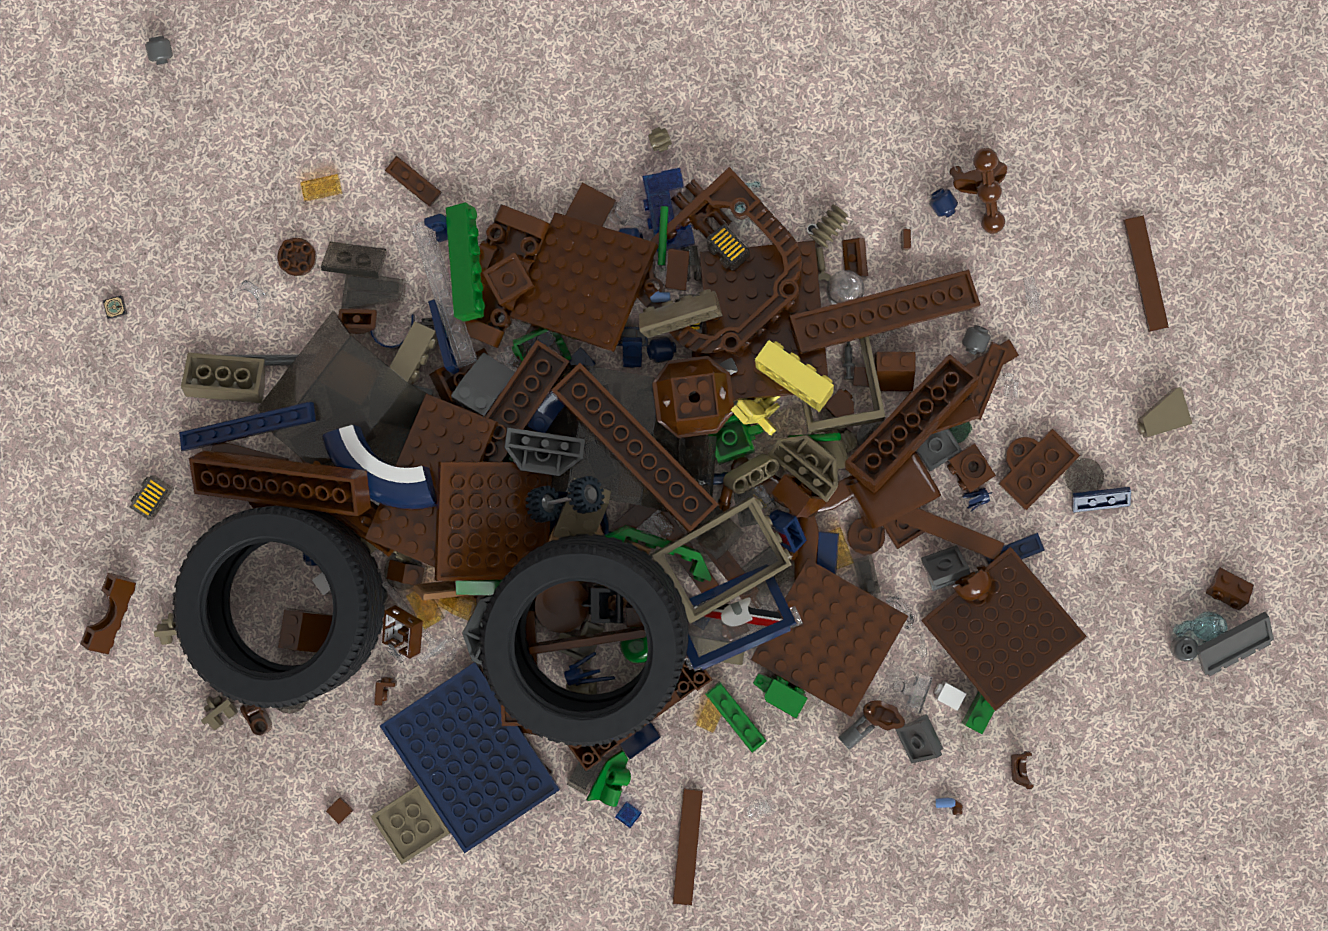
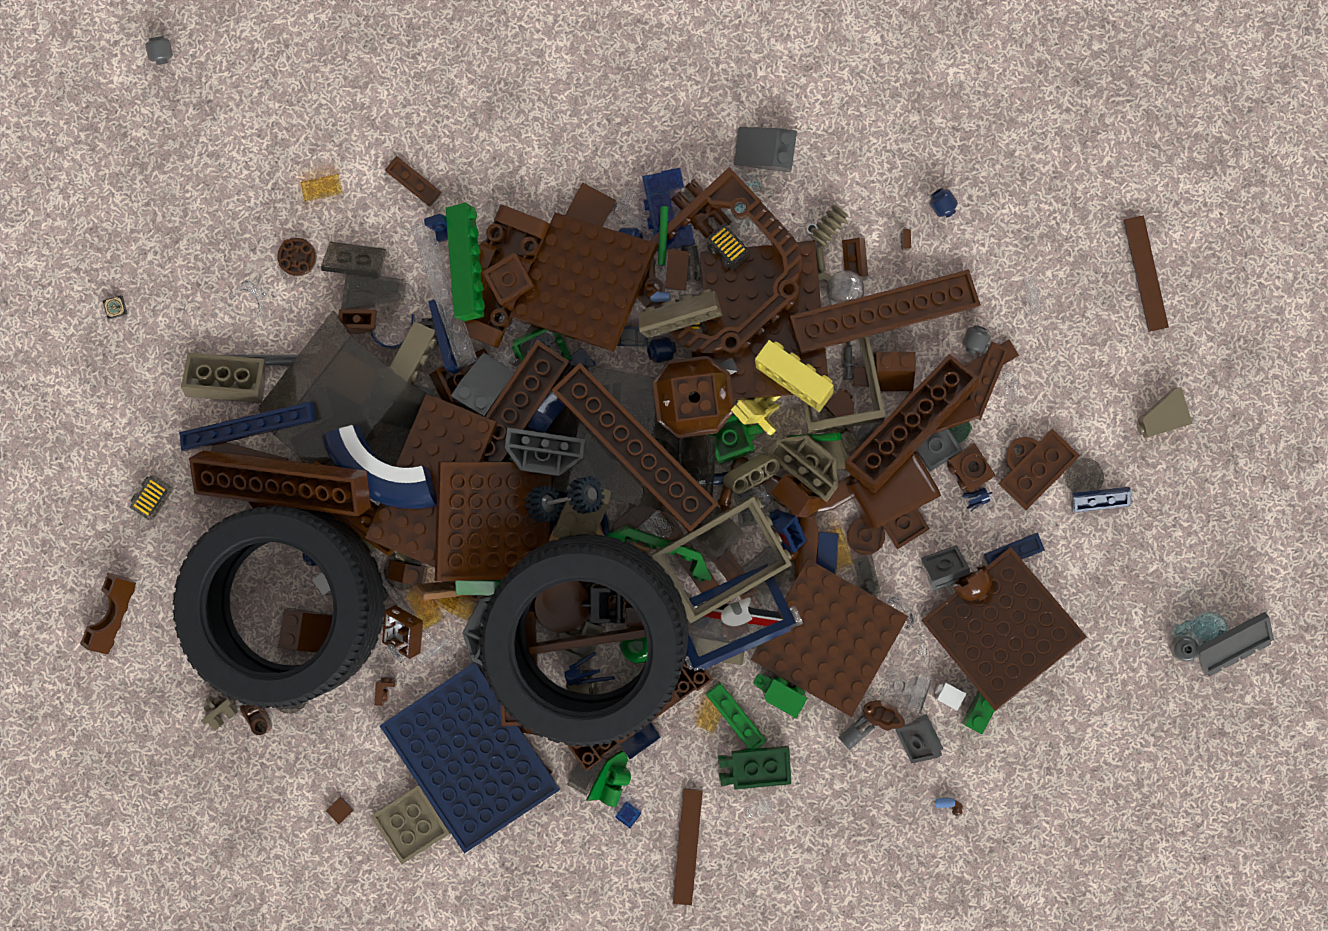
(166, 630): dark tan hips -> none
(632, 352): dark blue bracket -> none
(659, 139): dark tan gear -> none
(756, 767): none -> dark green tile
(765, 148): none -> dark grey slope
(953, 532): reddish brown tile -> none
(986, 184): reddish brown connector -> none
(1018, 761): reddish brown helmet -> none
(1230, 589): reddish brown bracket -> none

